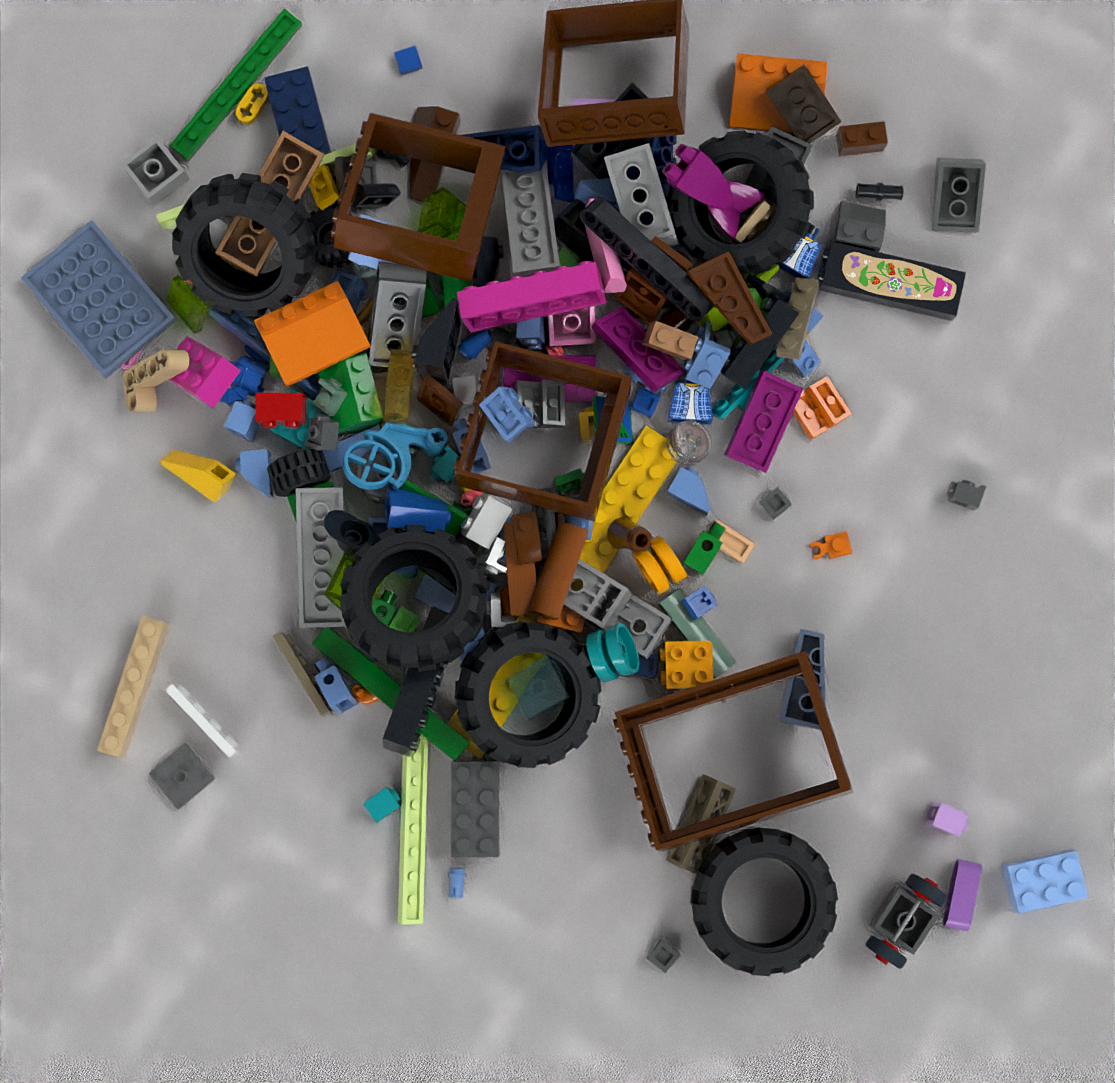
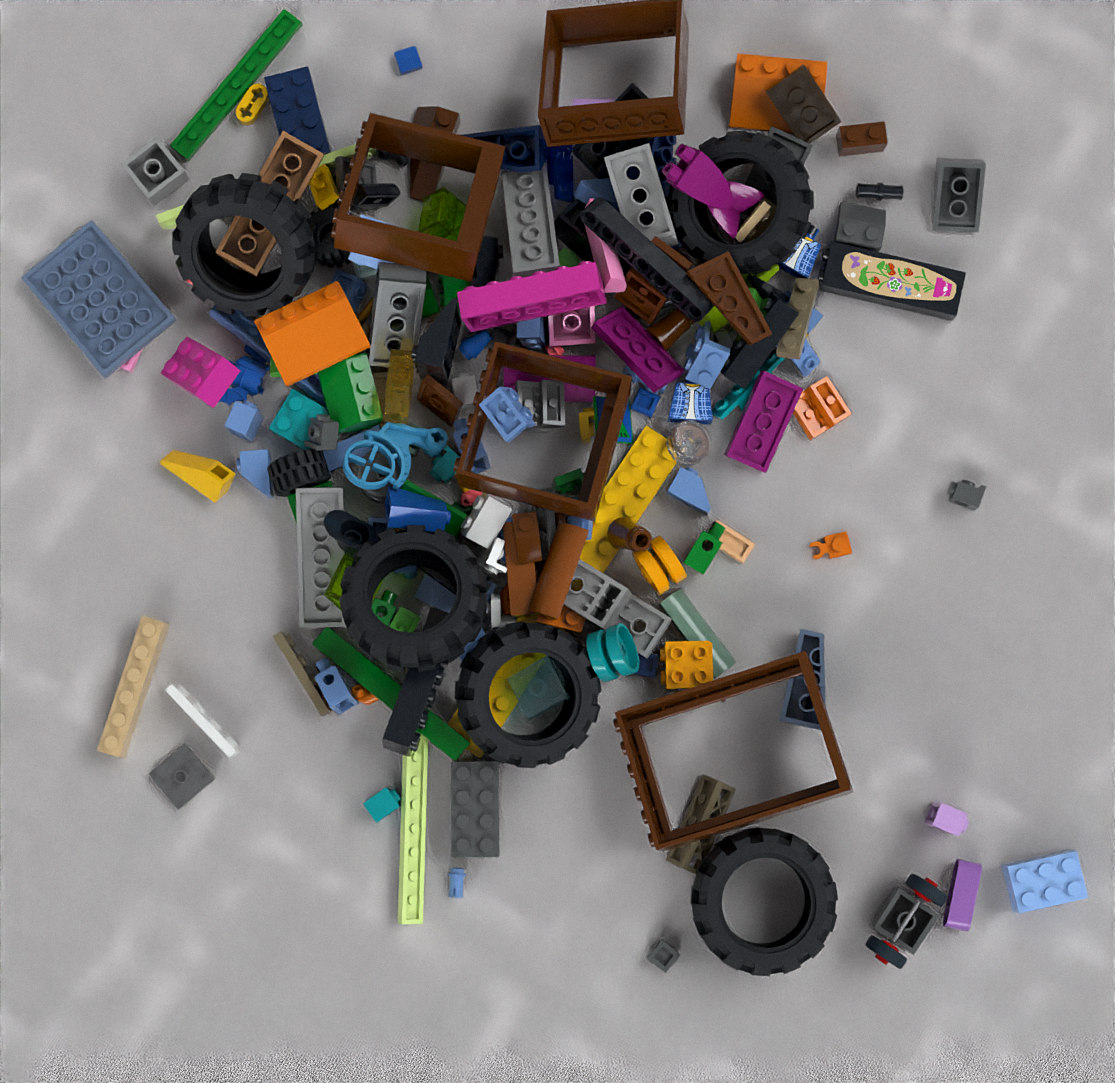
(143, 377): tan beam -> none
(186, 304): clear neon green plate -> none
(280, 409): red brick -> none
(330, 396): sand green bracket -> none
(670, 340): medium nougat brick -> none
(699, 602): bracket -> none
(775, 503): dark grey plate -> none

